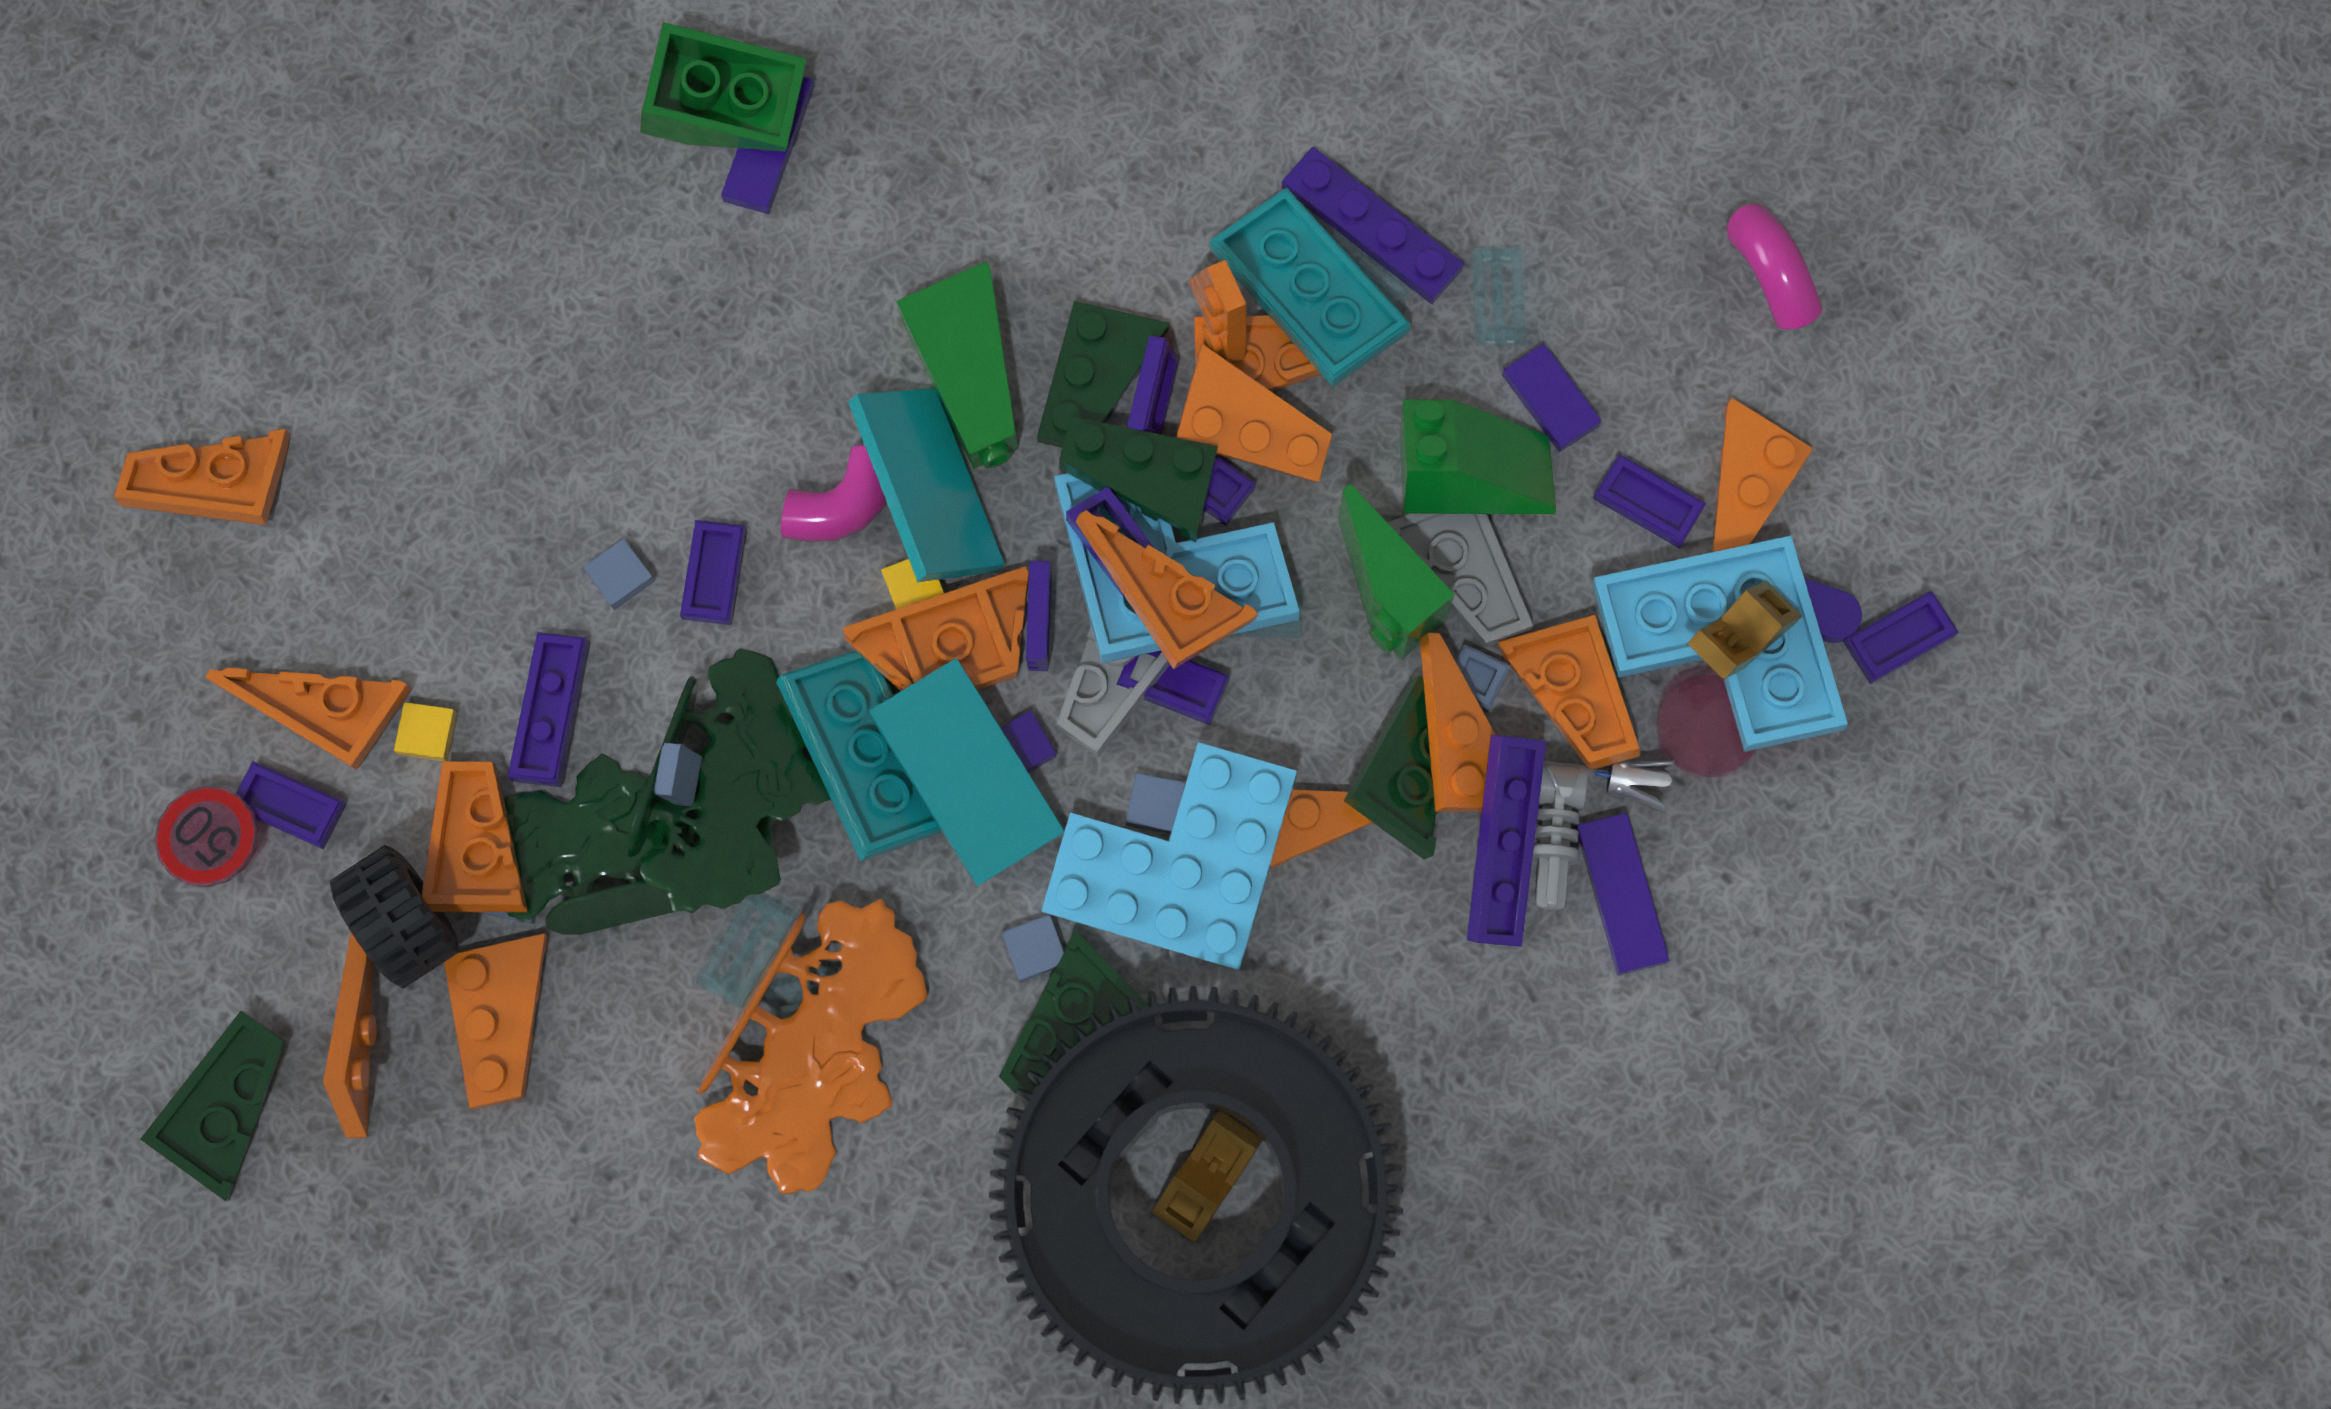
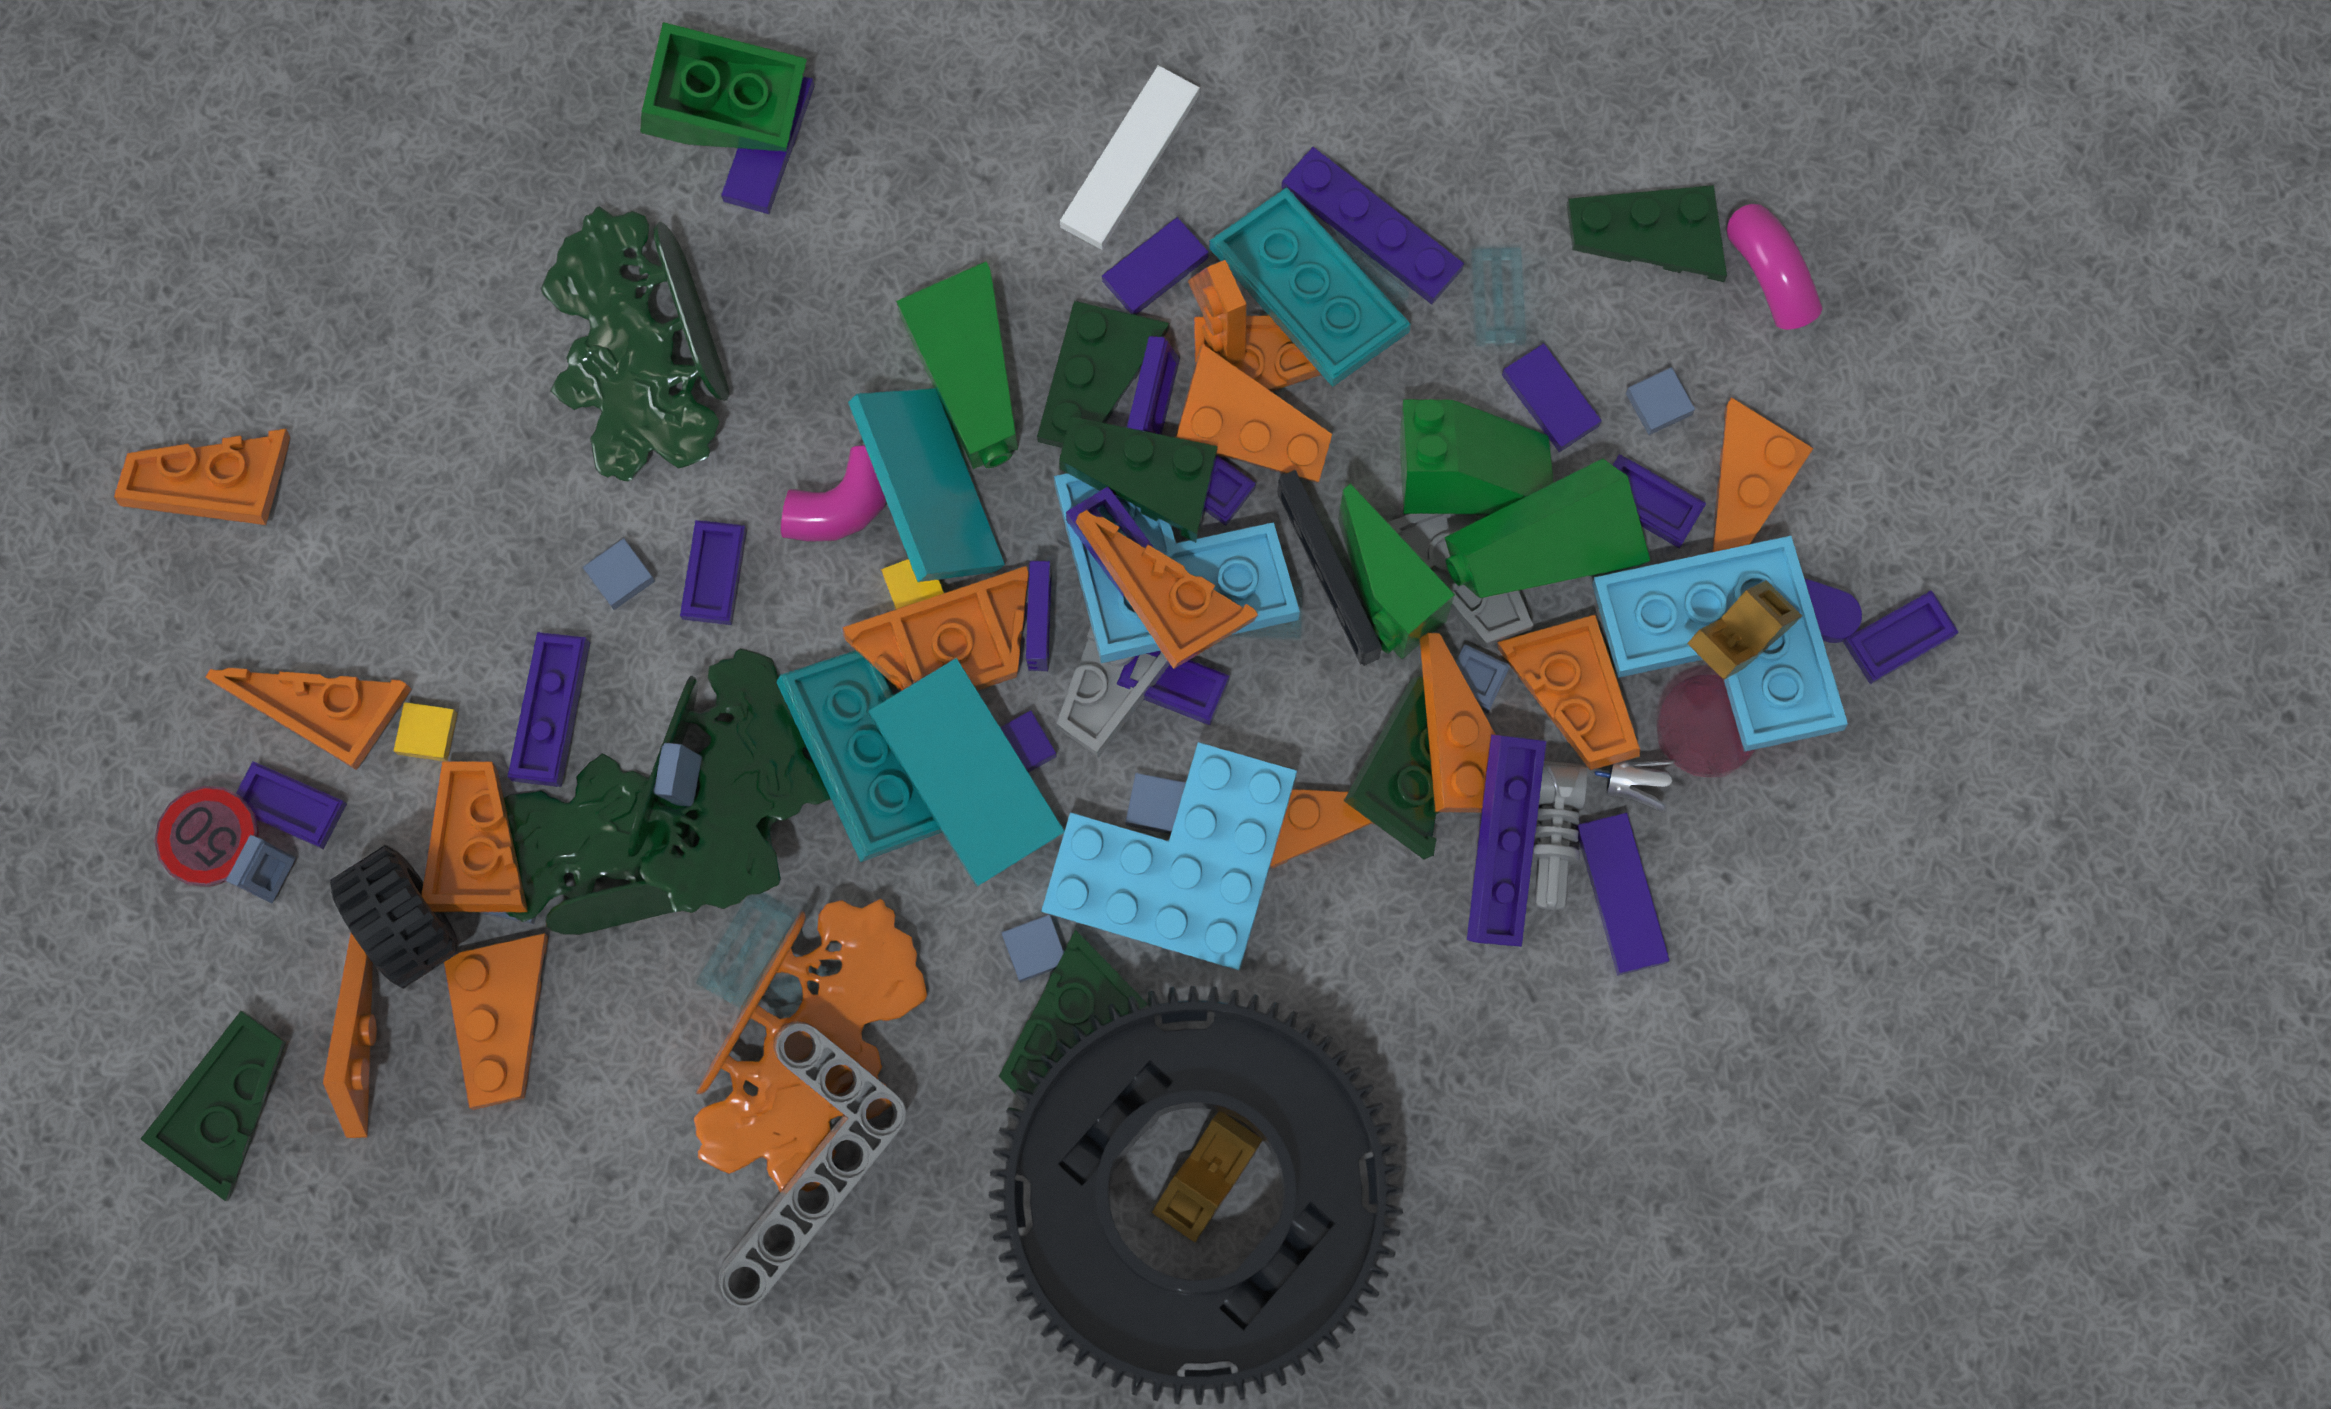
(261, 869): none -> sand blue tile
(627, 354): none -> dark green plant
(818, 1167): none -> light grey beam
(1129, 157): none -> white tile
(1155, 266): none -> dark purple tile
(1328, 568): none -> black tile
(1552, 536): none -> green slope
(1652, 227): none -> dark green wing
(1660, 401): none -> sand blue tile

